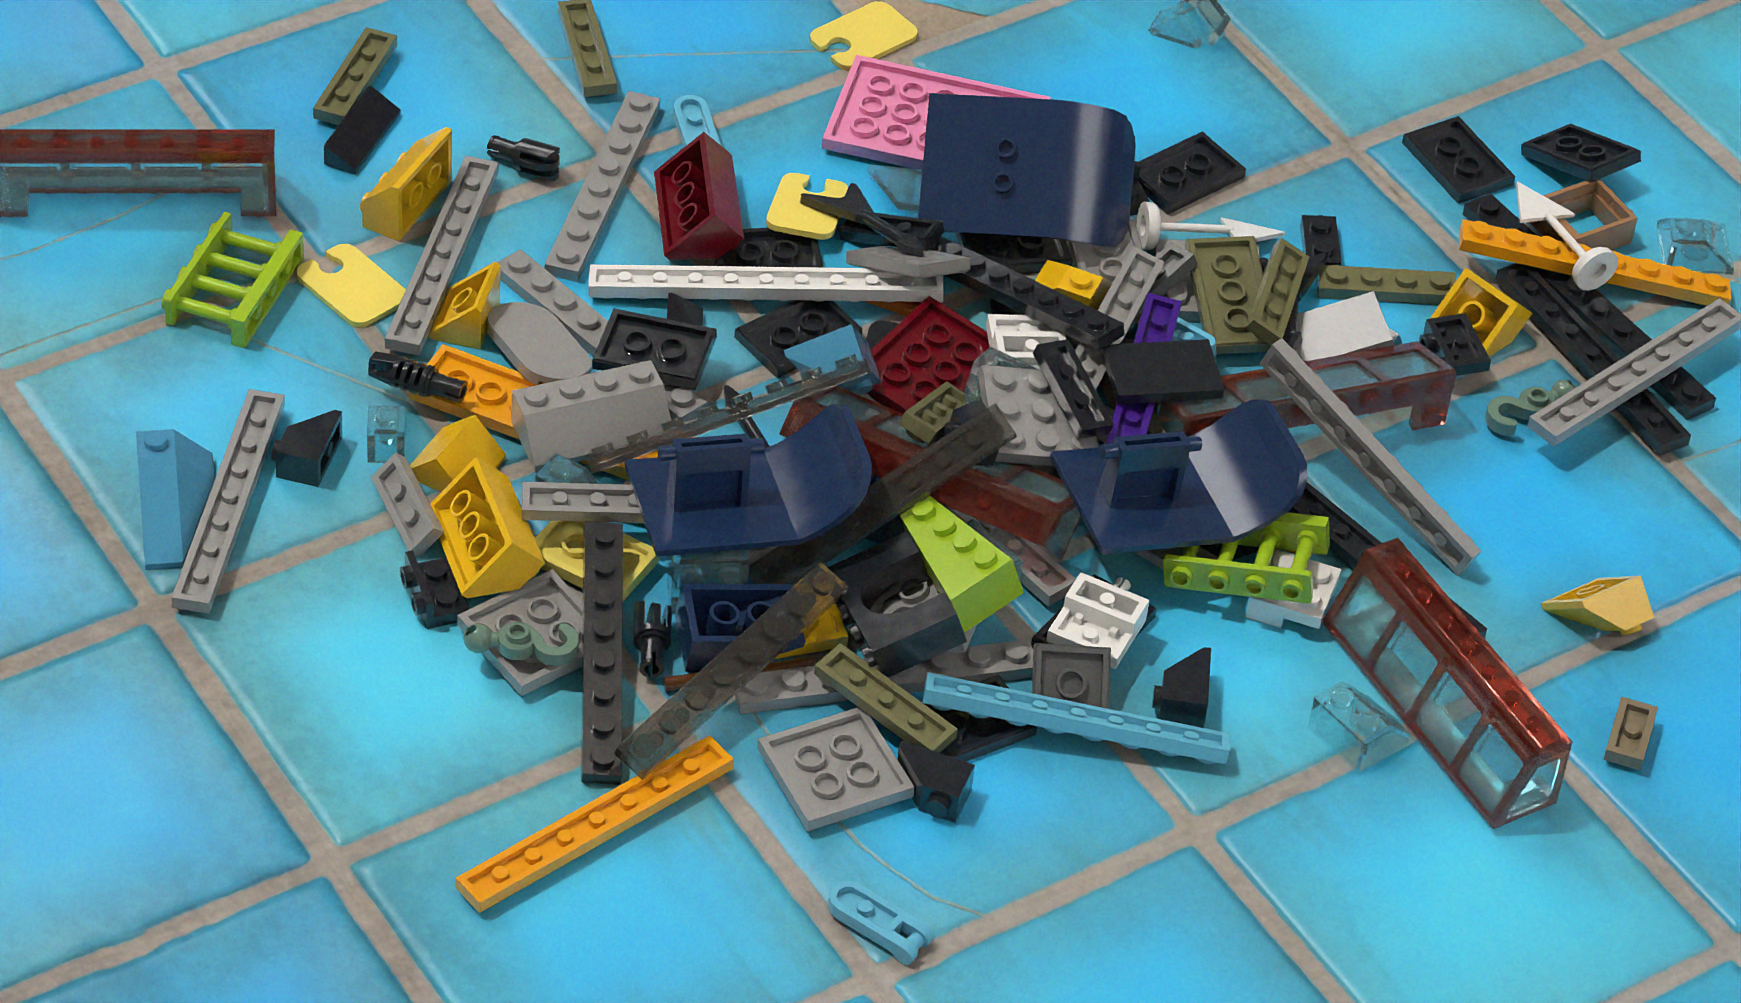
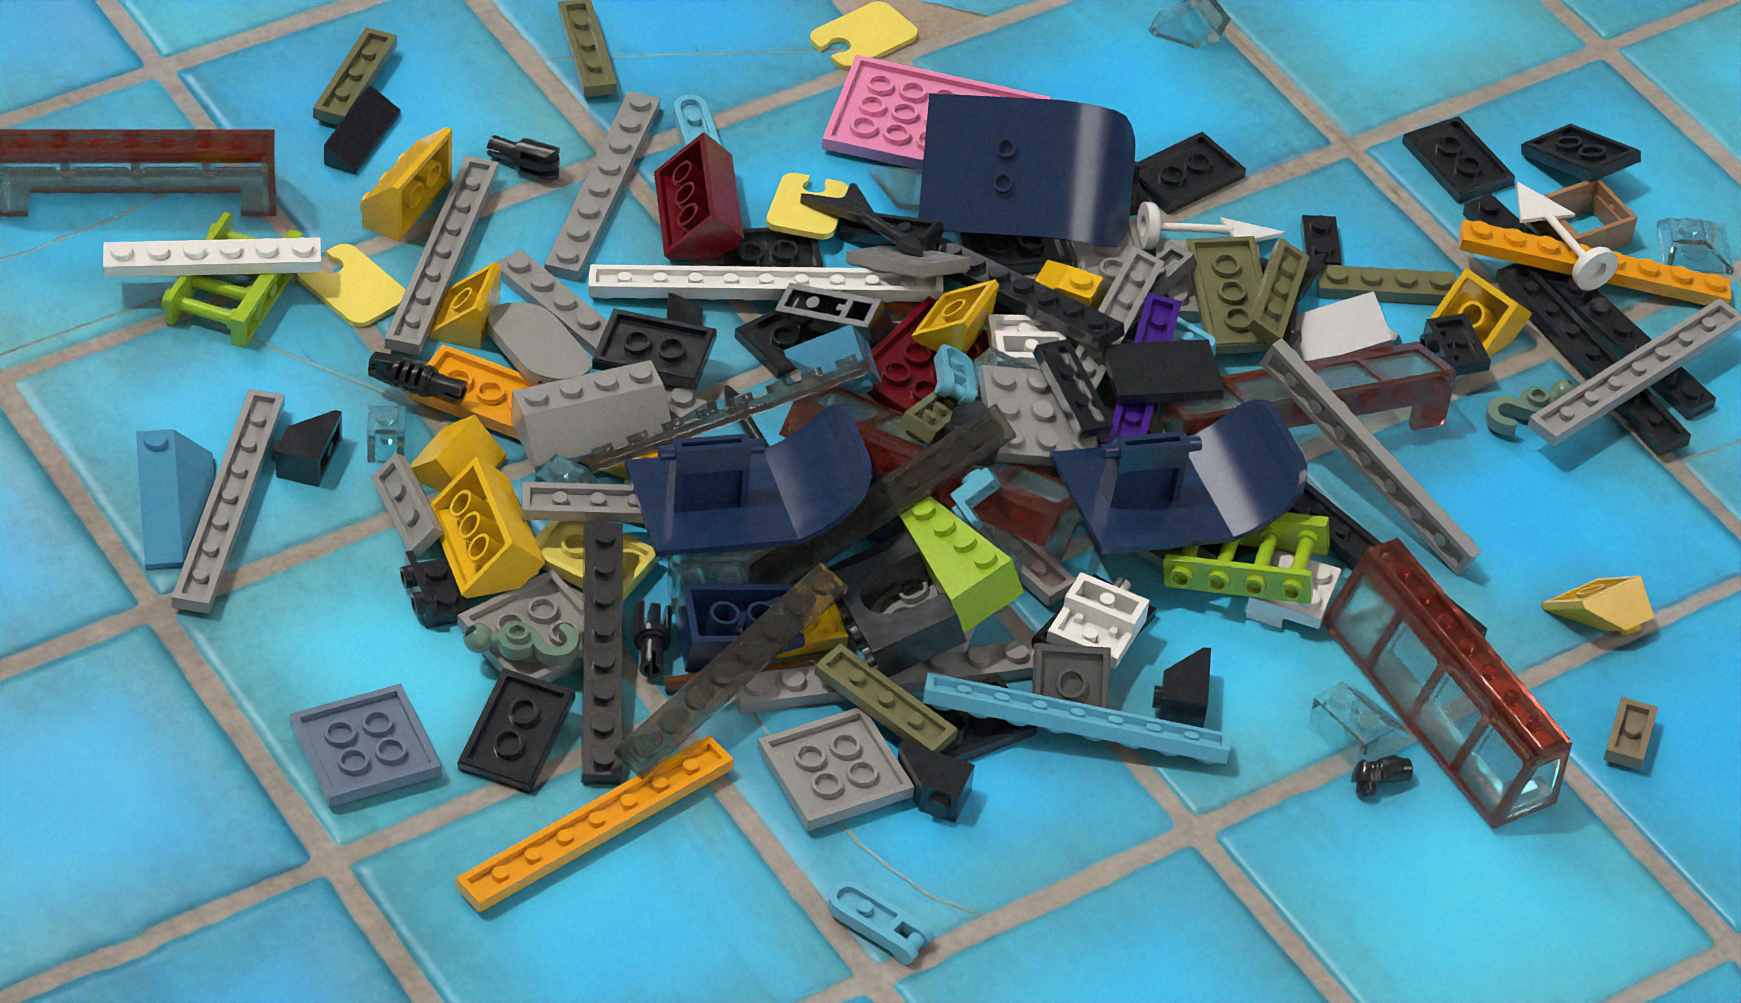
(211, 257): none -> white plate
(365, 745): none -> sand blue plate
(516, 730): none -> black tile
(830, 310): none -> black slope
(955, 375): none -> medium azure plate
(957, 317): none -> yellow slope
(975, 488): none -> medium azure bracket
(1383, 770): none -> black arm

